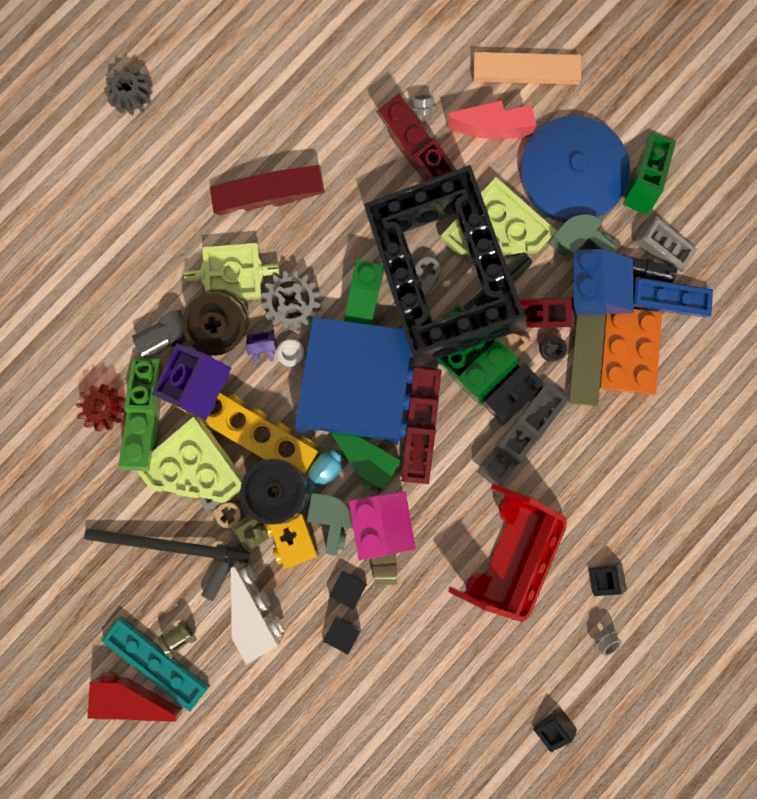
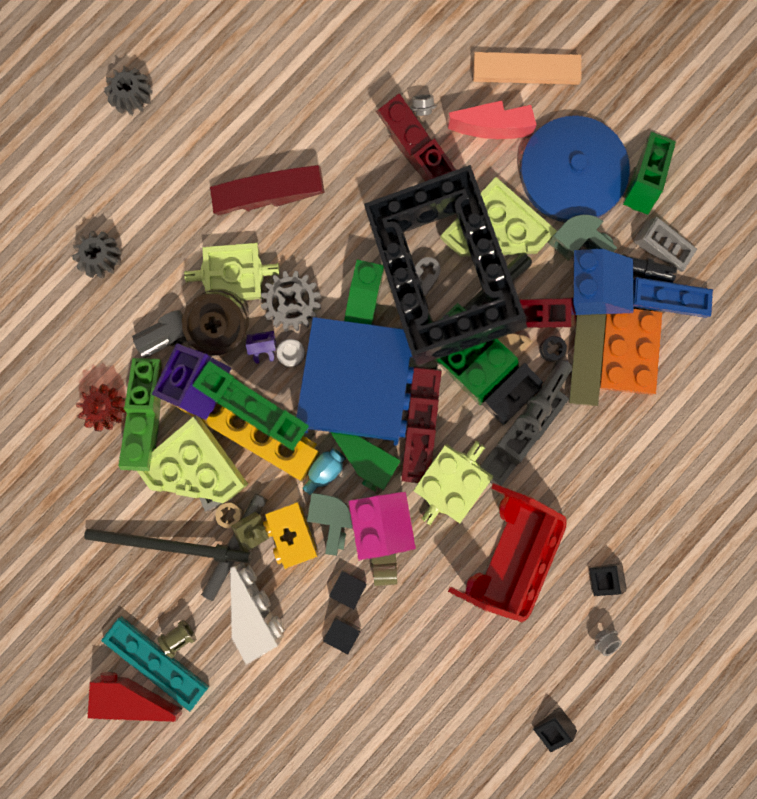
(88, 250): none -> dark grey gear
(250, 406): none -> green slope
(260, 501): black wheel -> none
(453, 483): none -> yellowish green plate
(540, 405): none -> dark grey pin

